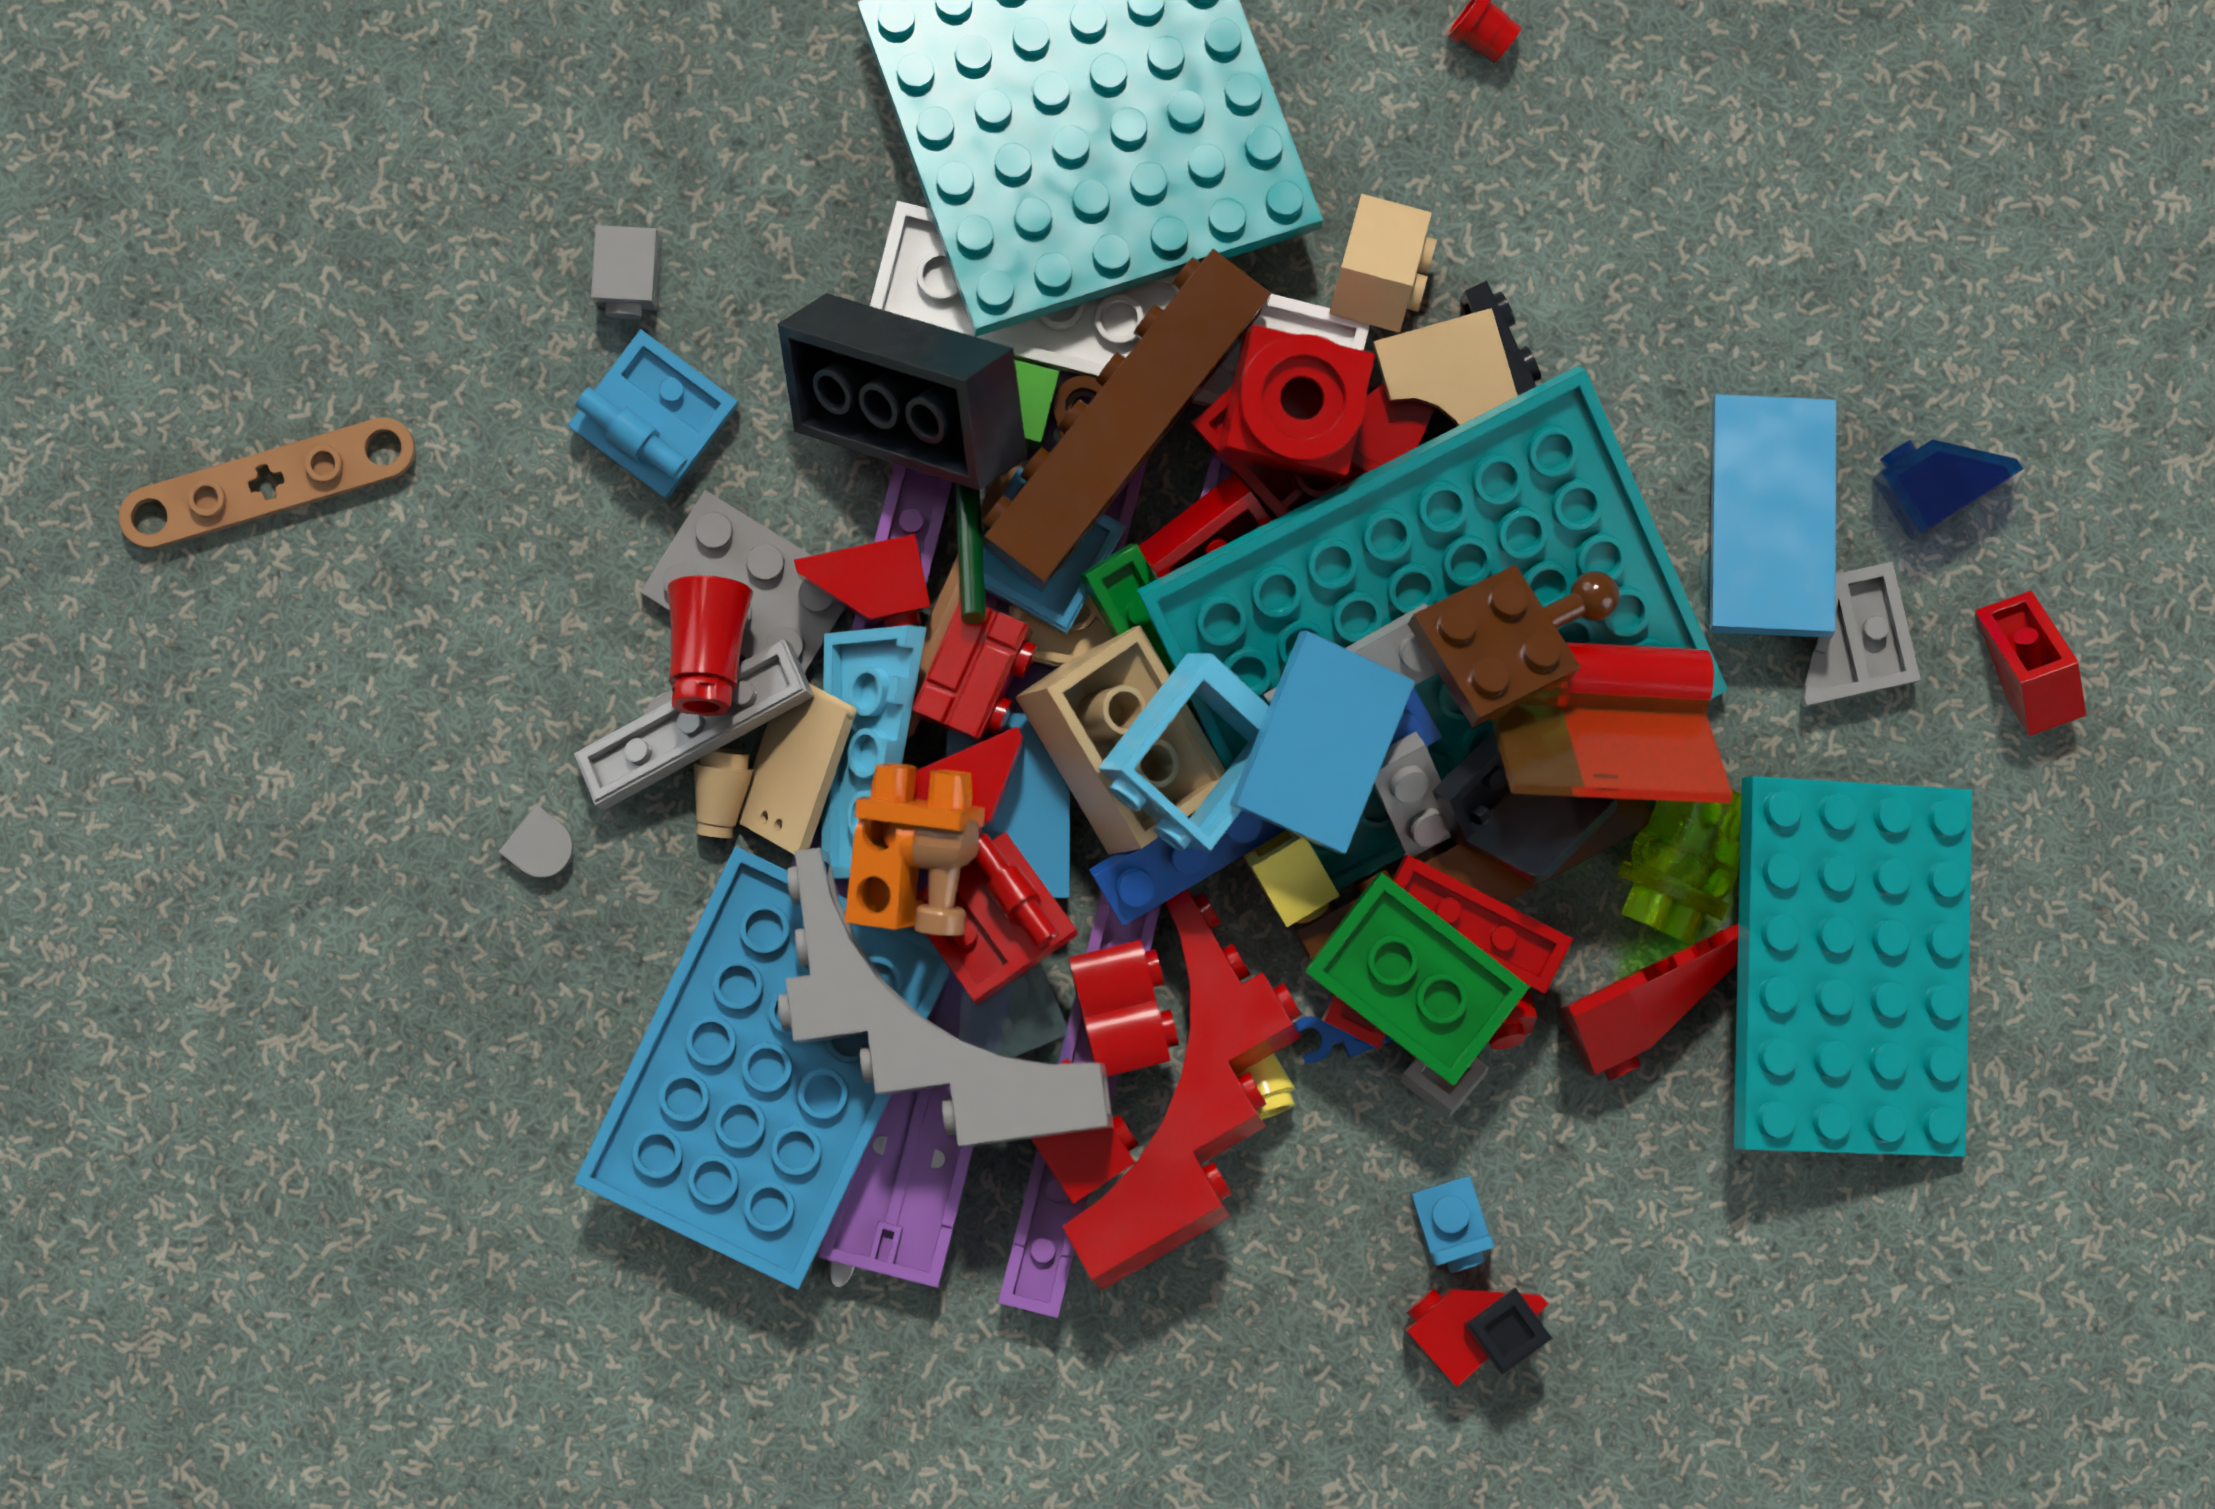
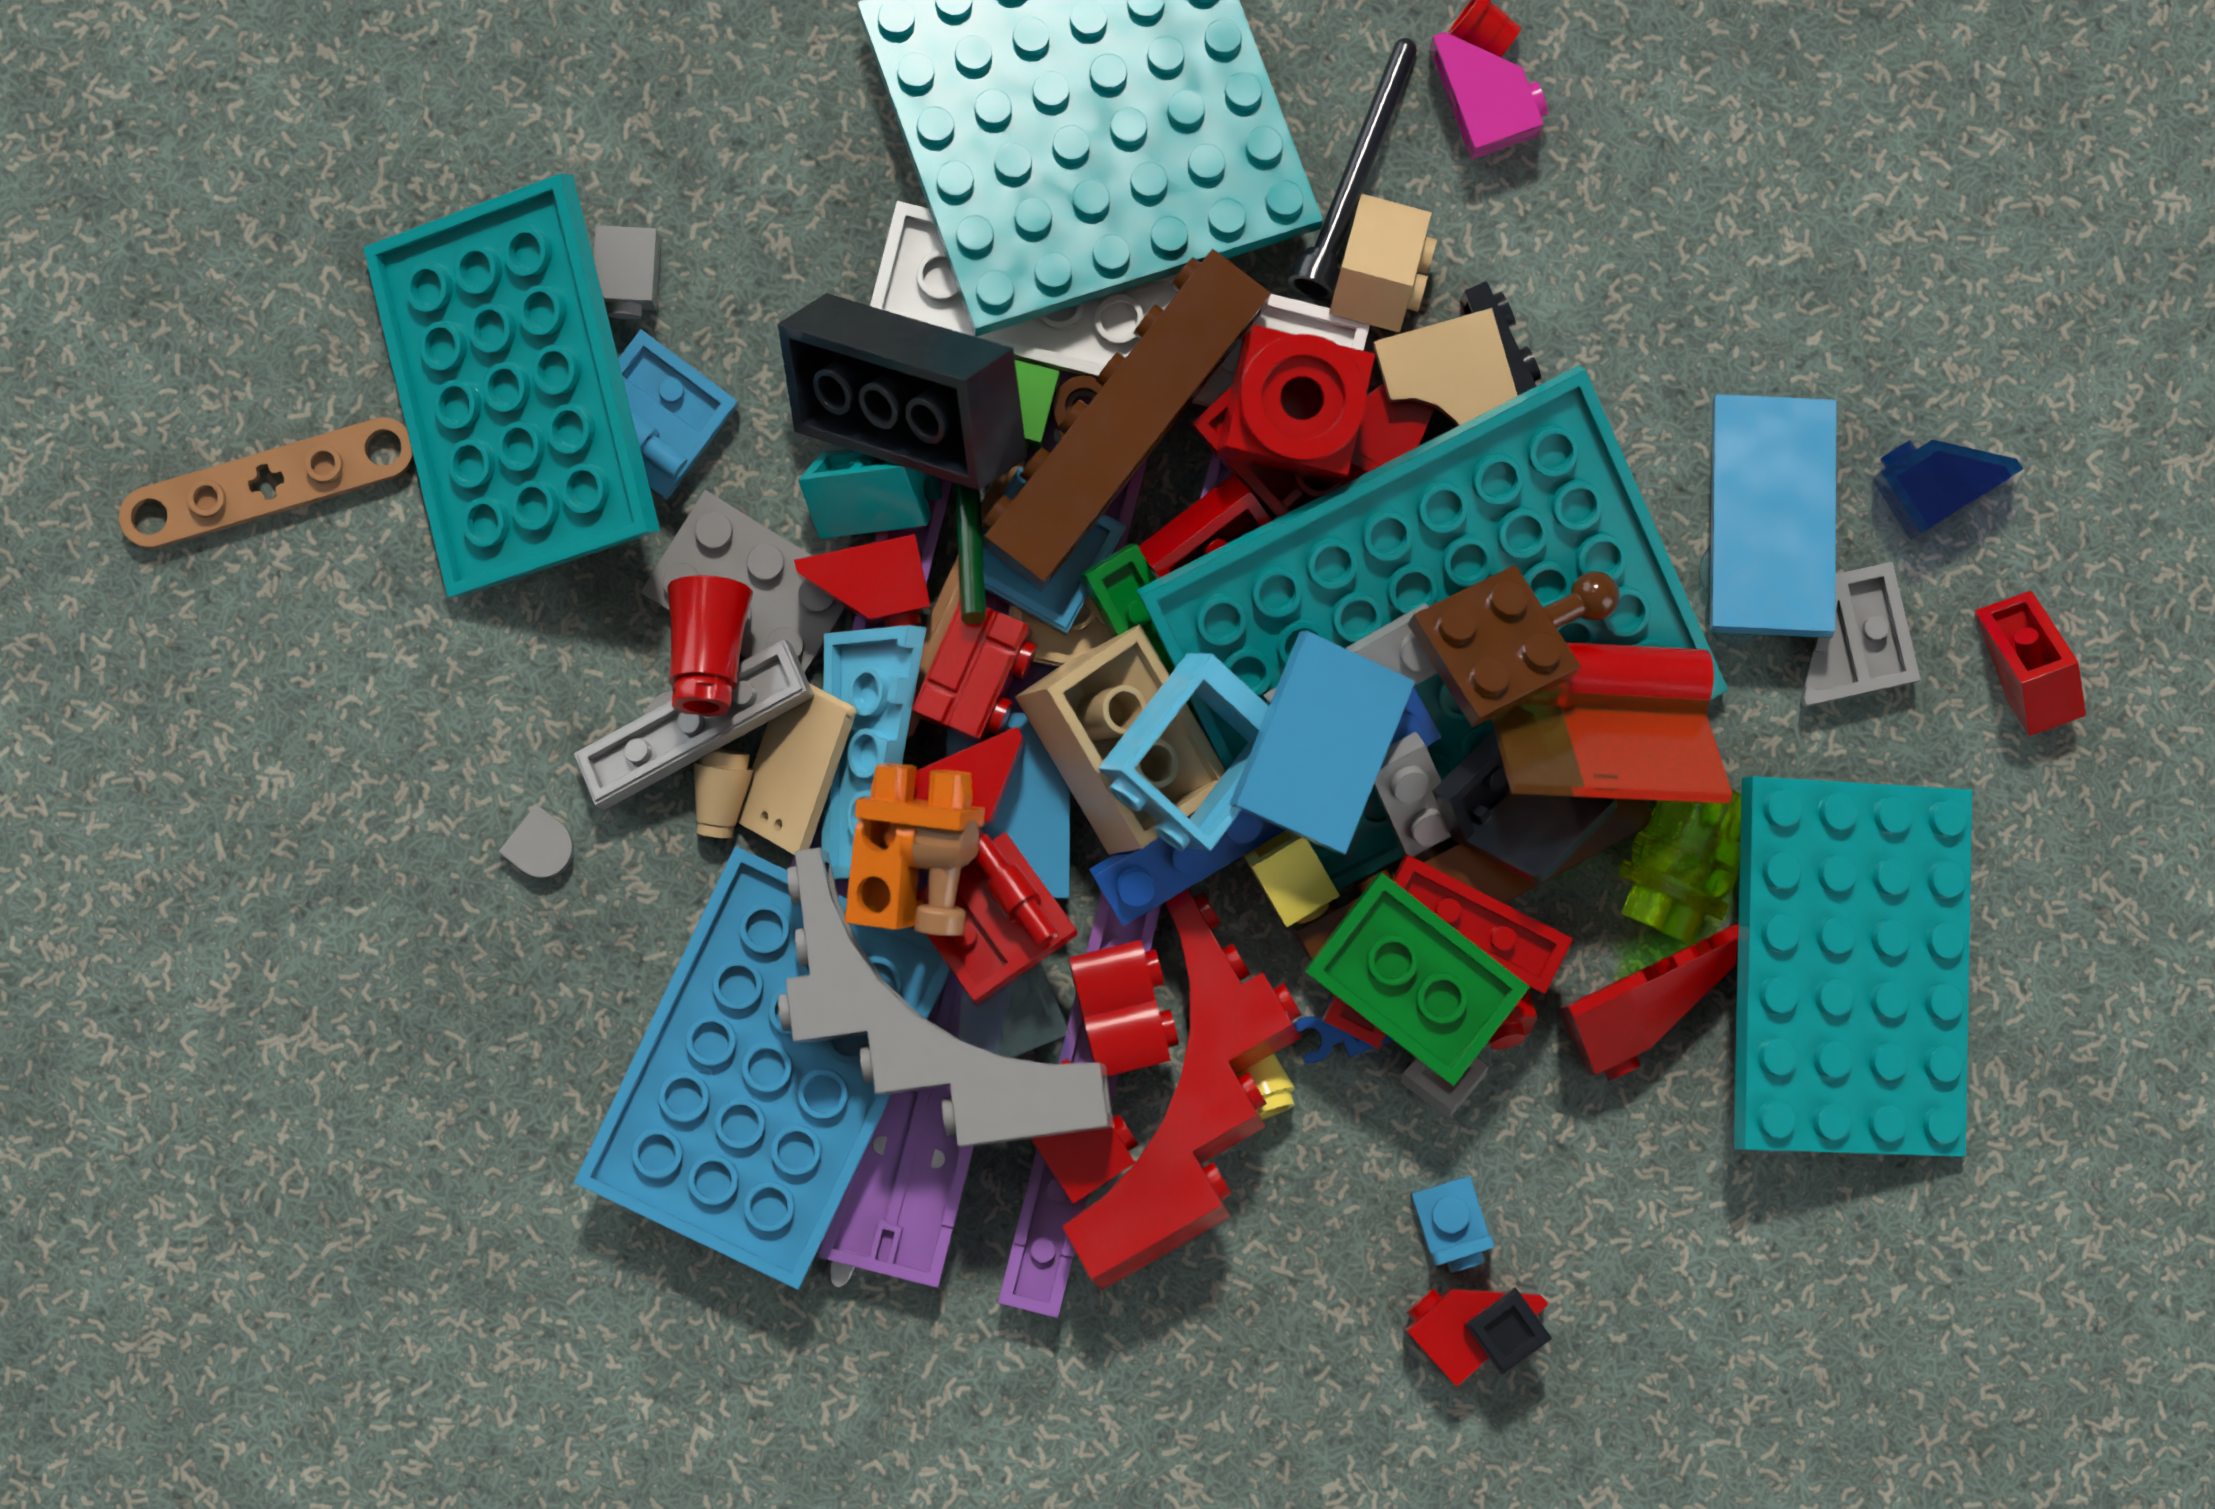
(511, 387): none -> teal plate
(865, 494): none -> teal hinge
(1318, 269): none -> black piece
(1487, 96): none -> dark pink slope

